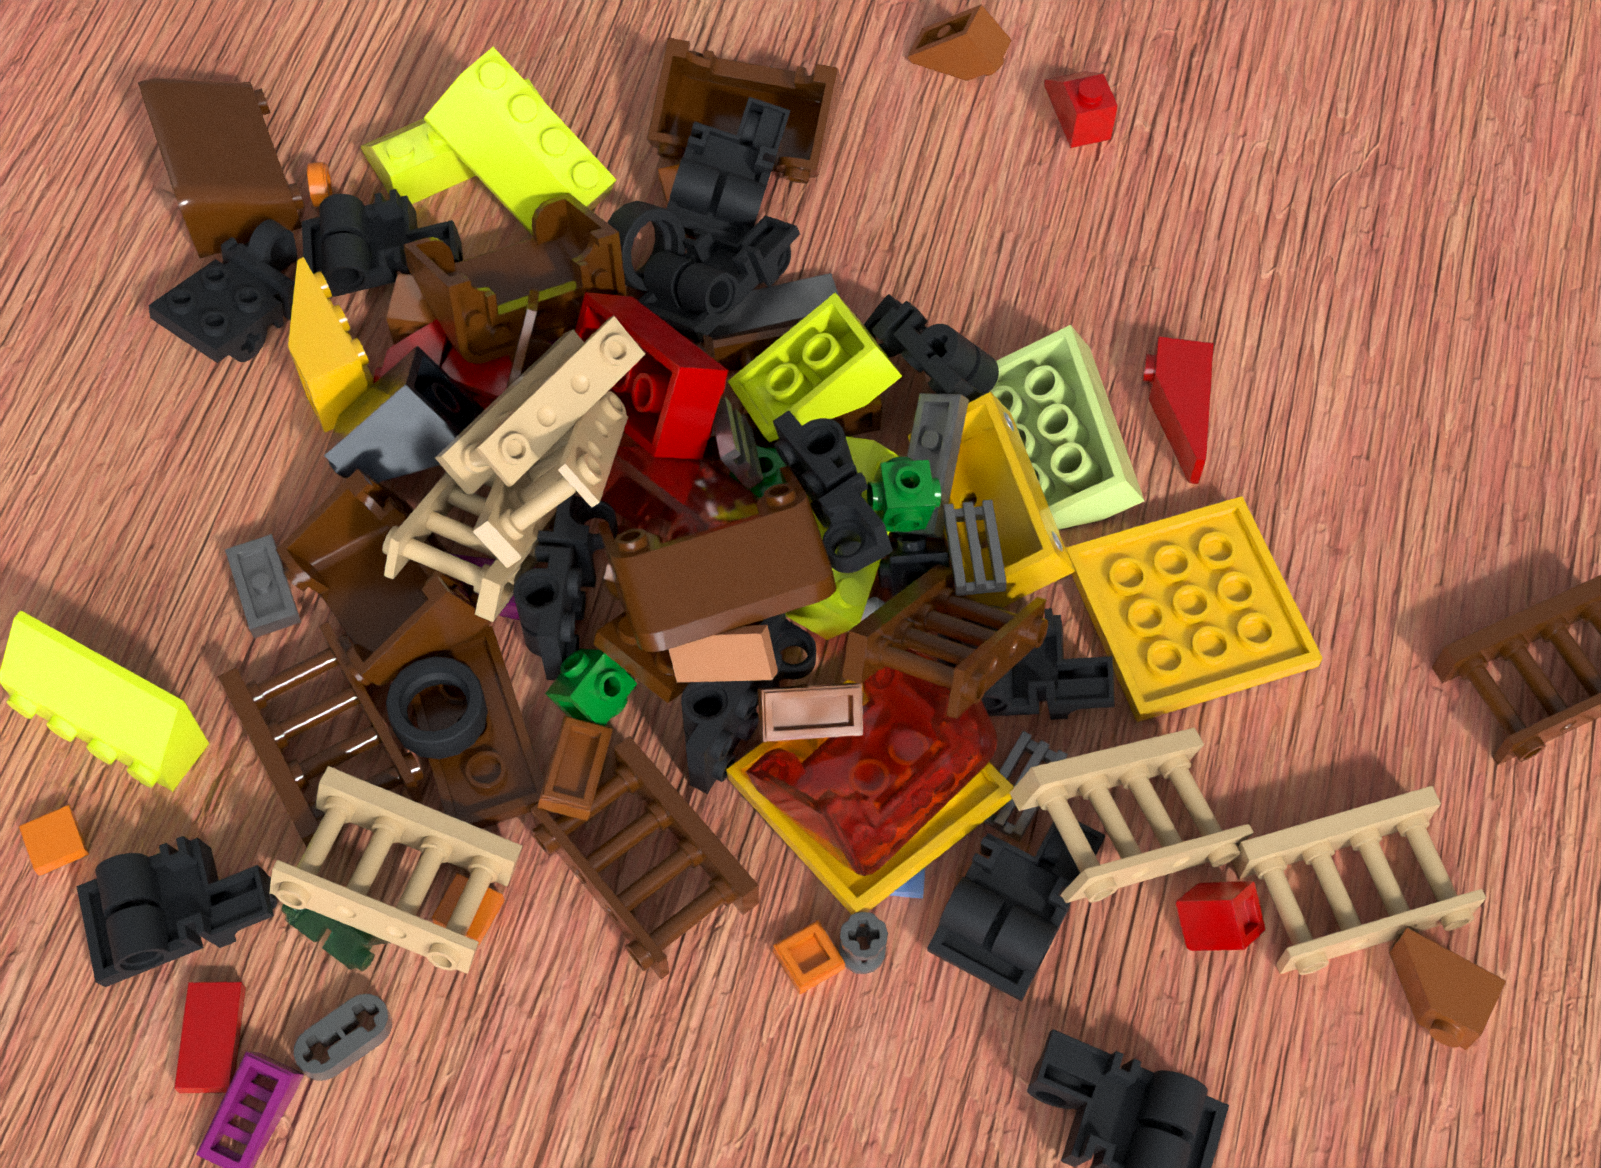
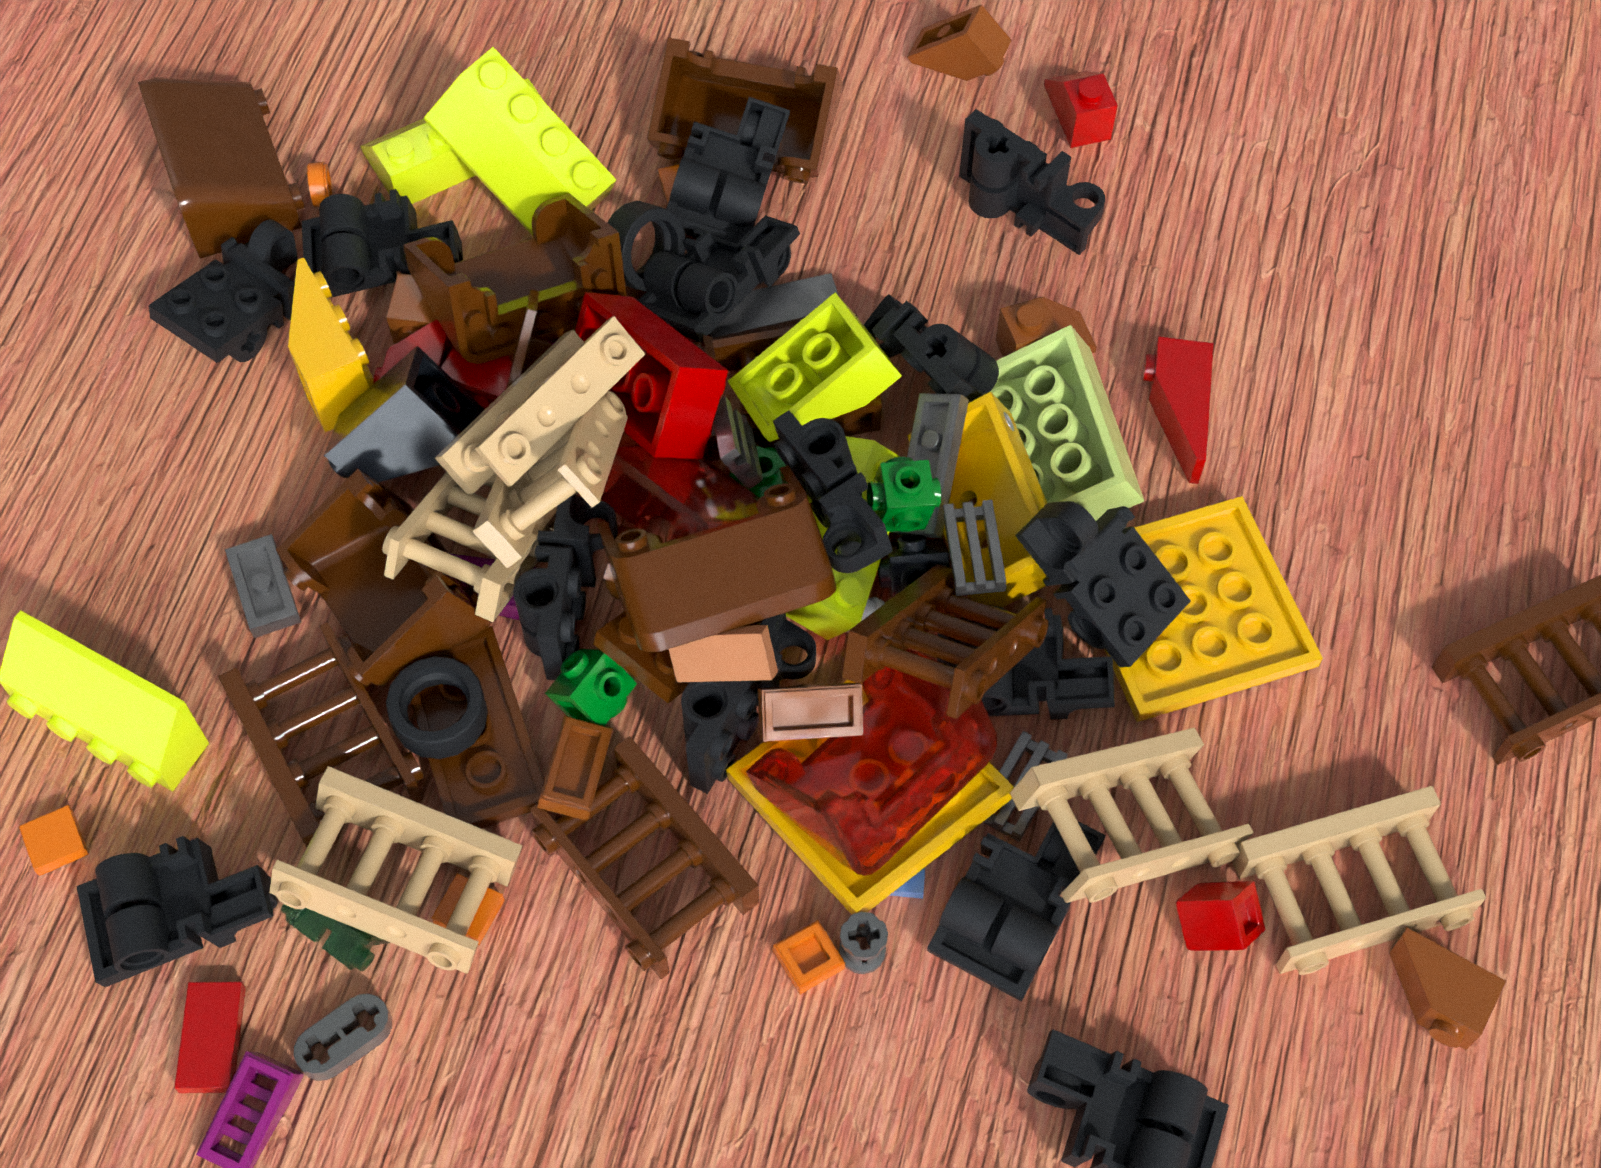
(1014, 176): none -> black plate
(1035, 319): none -> dark orange slope
(1107, 576): none -> black plate

